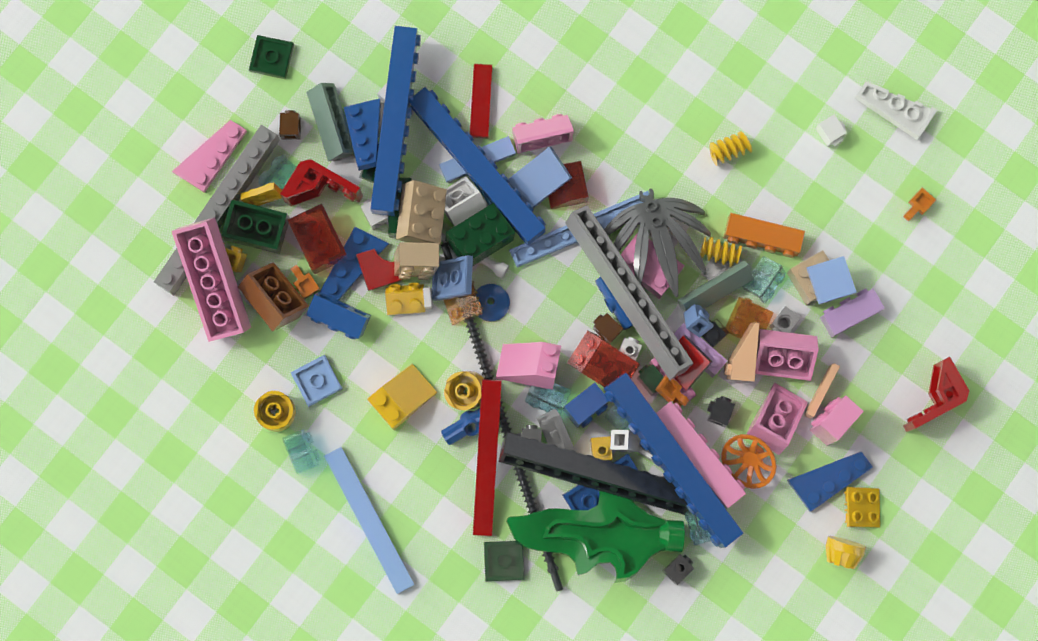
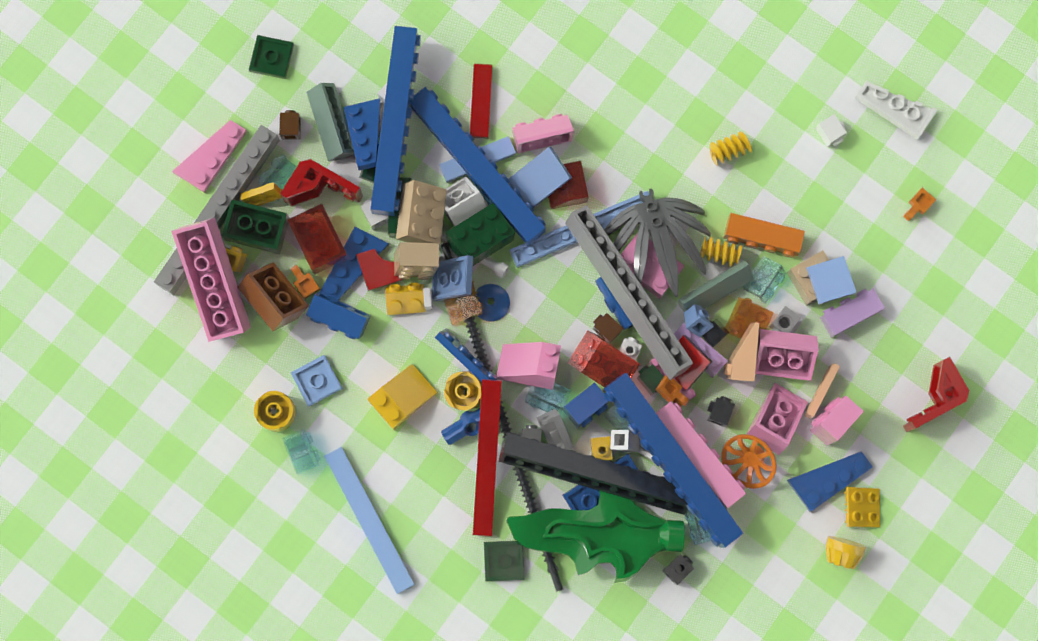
(461, 353): none -> blue wing

